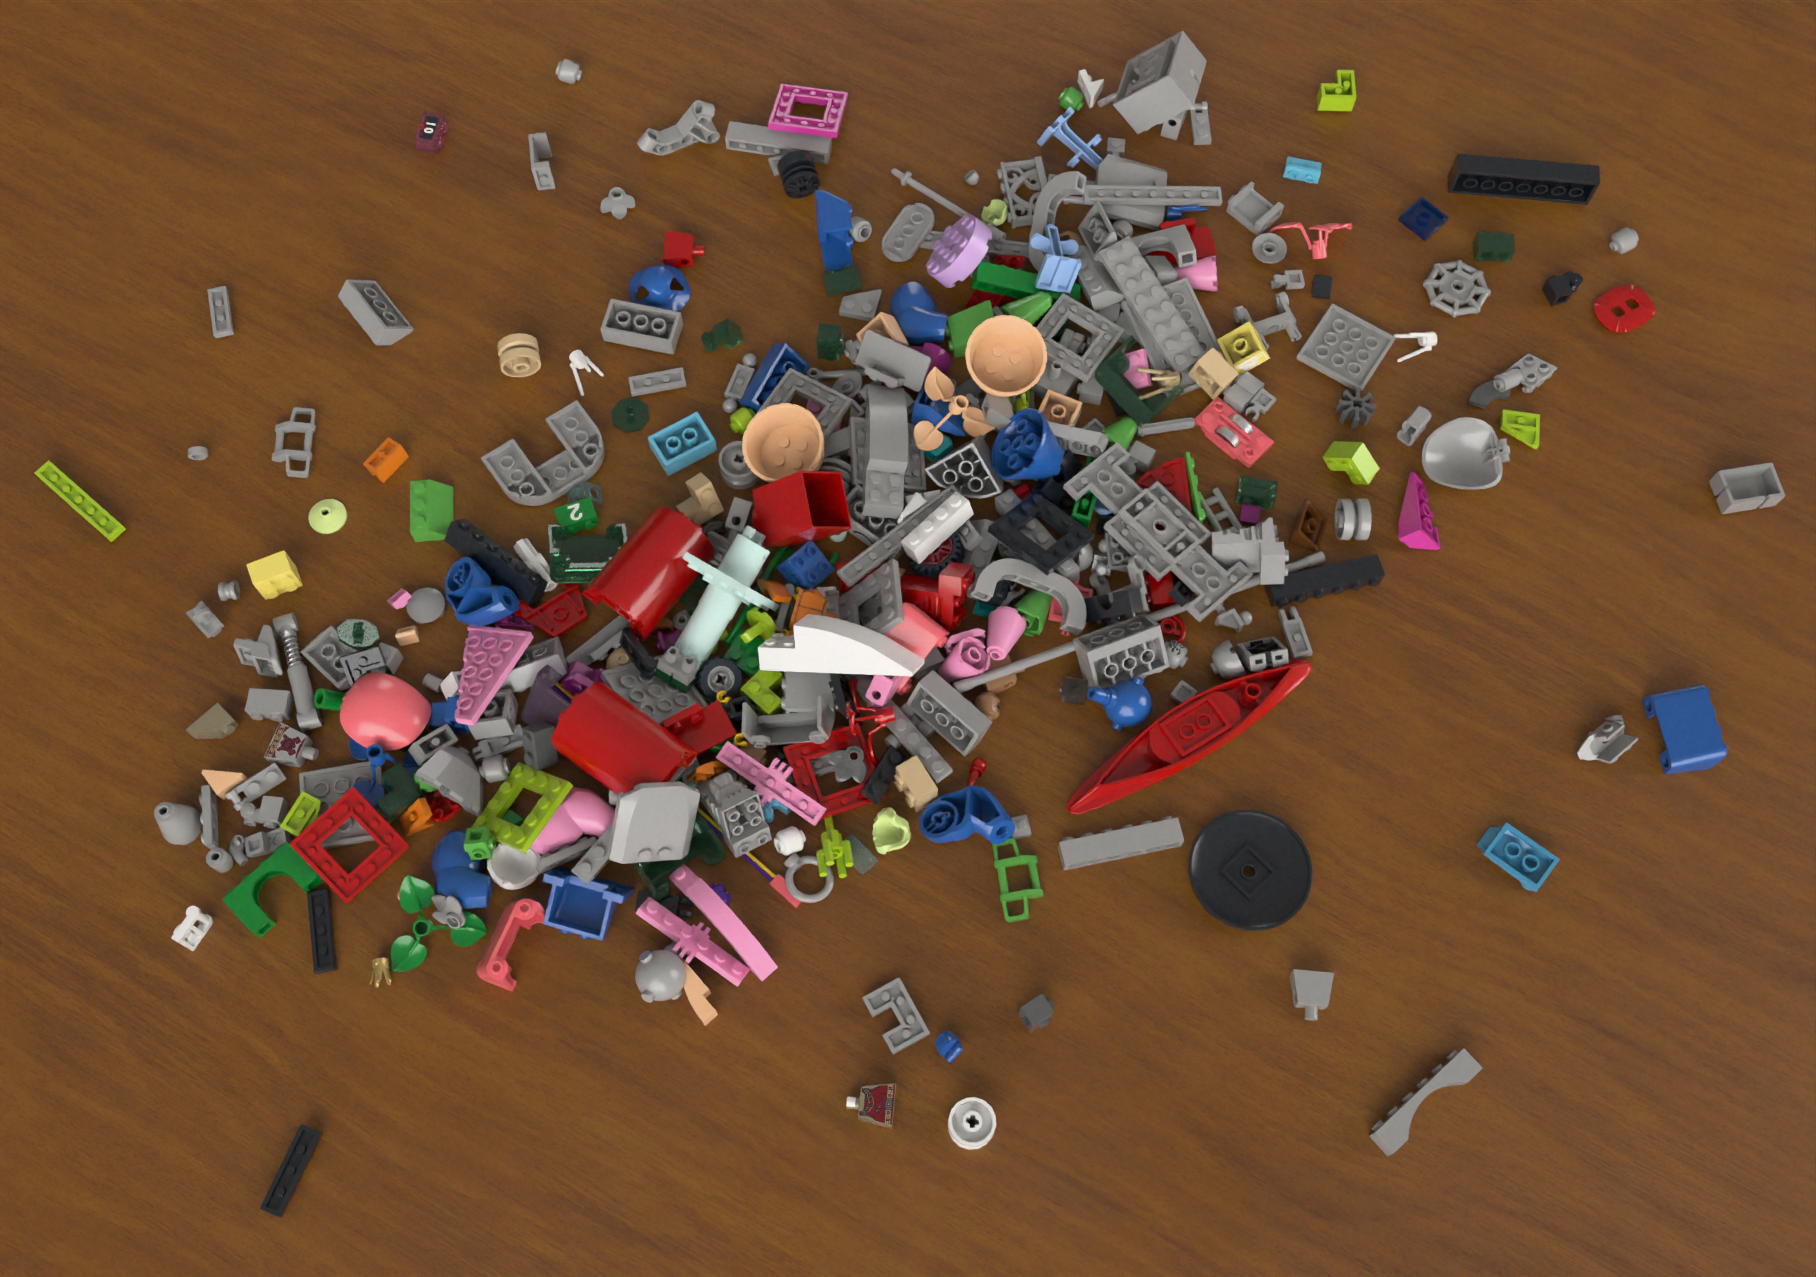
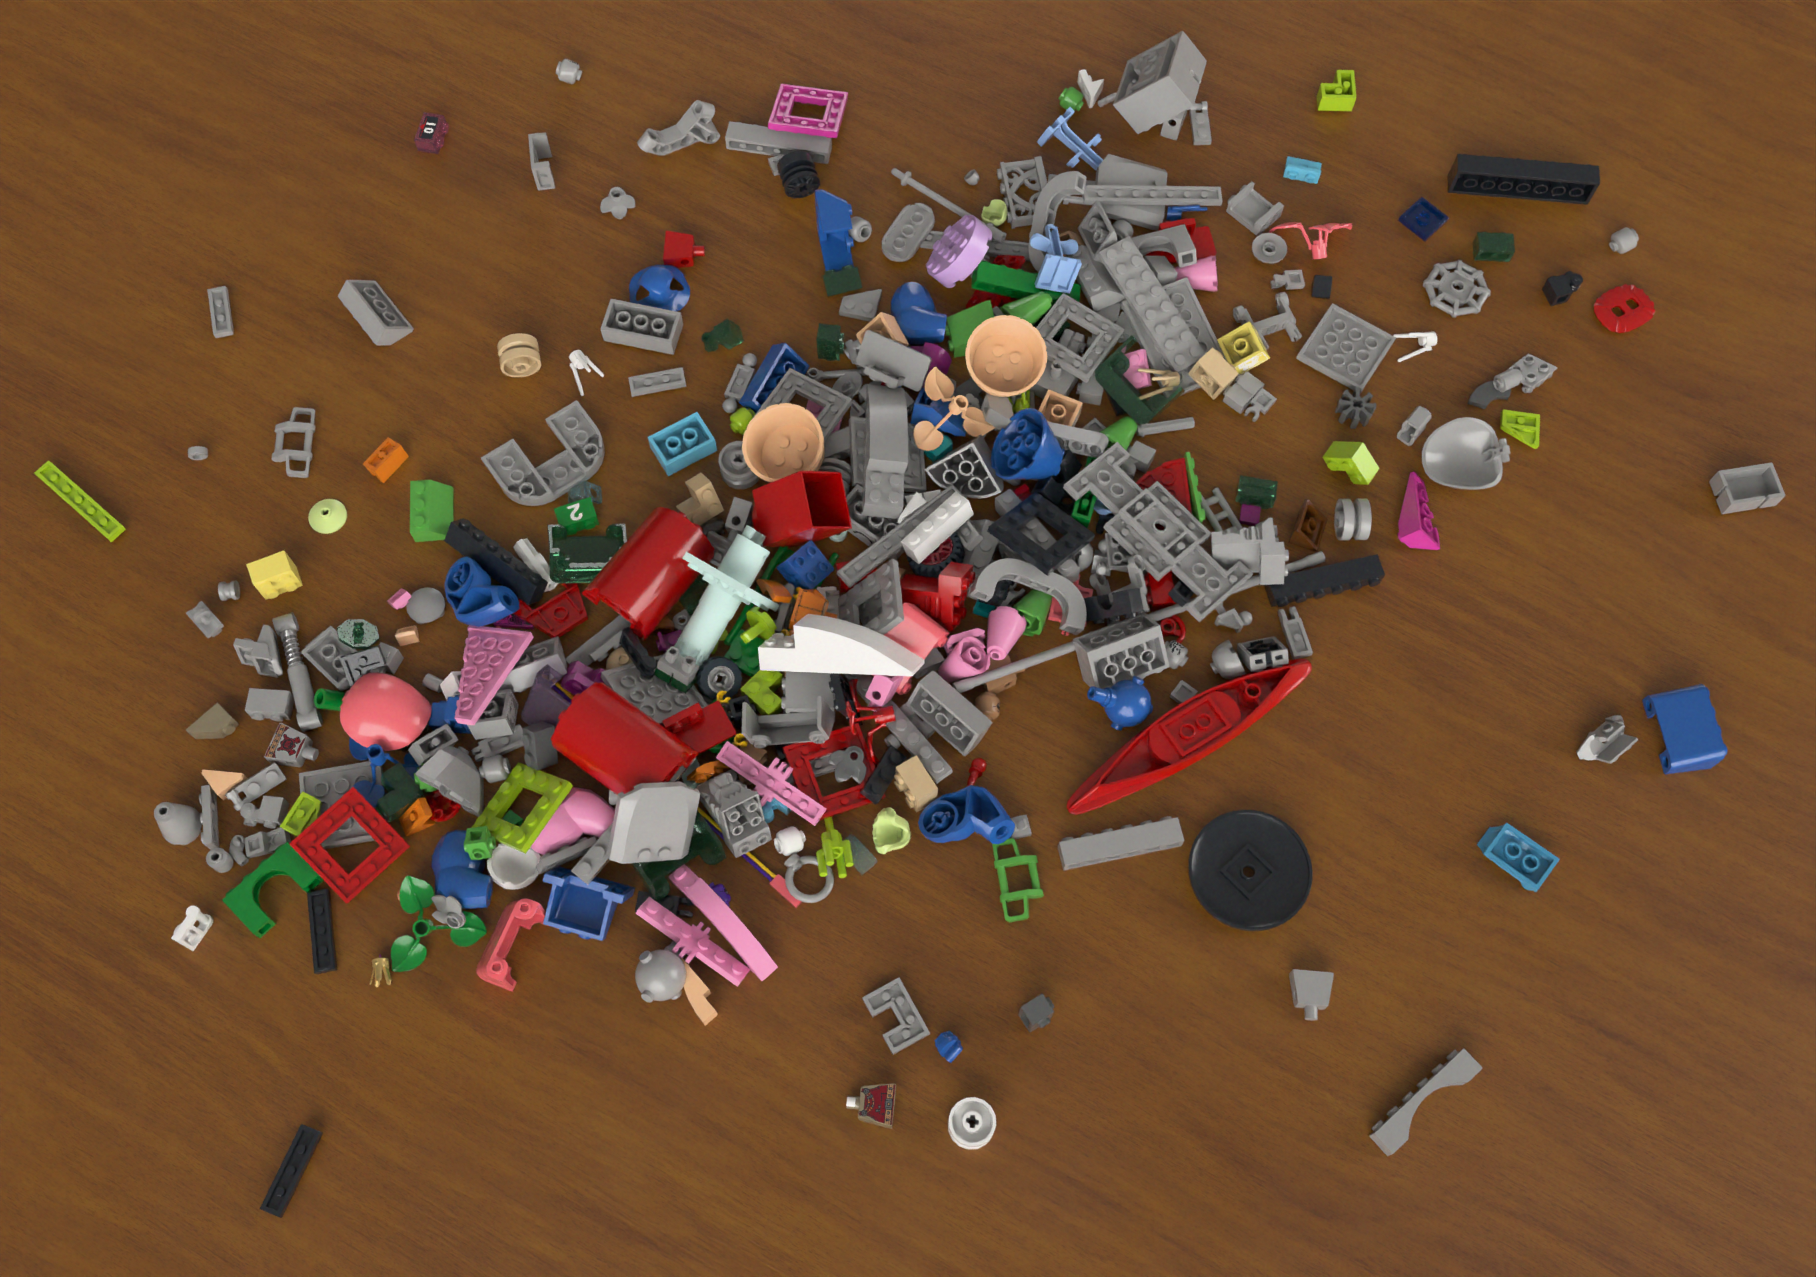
(630, 415): clear green piece -> none
(1073, 690): clear smoke brick -> none
(1116, 146): light grey plate -> none
(1232, 432): coral piece -> none

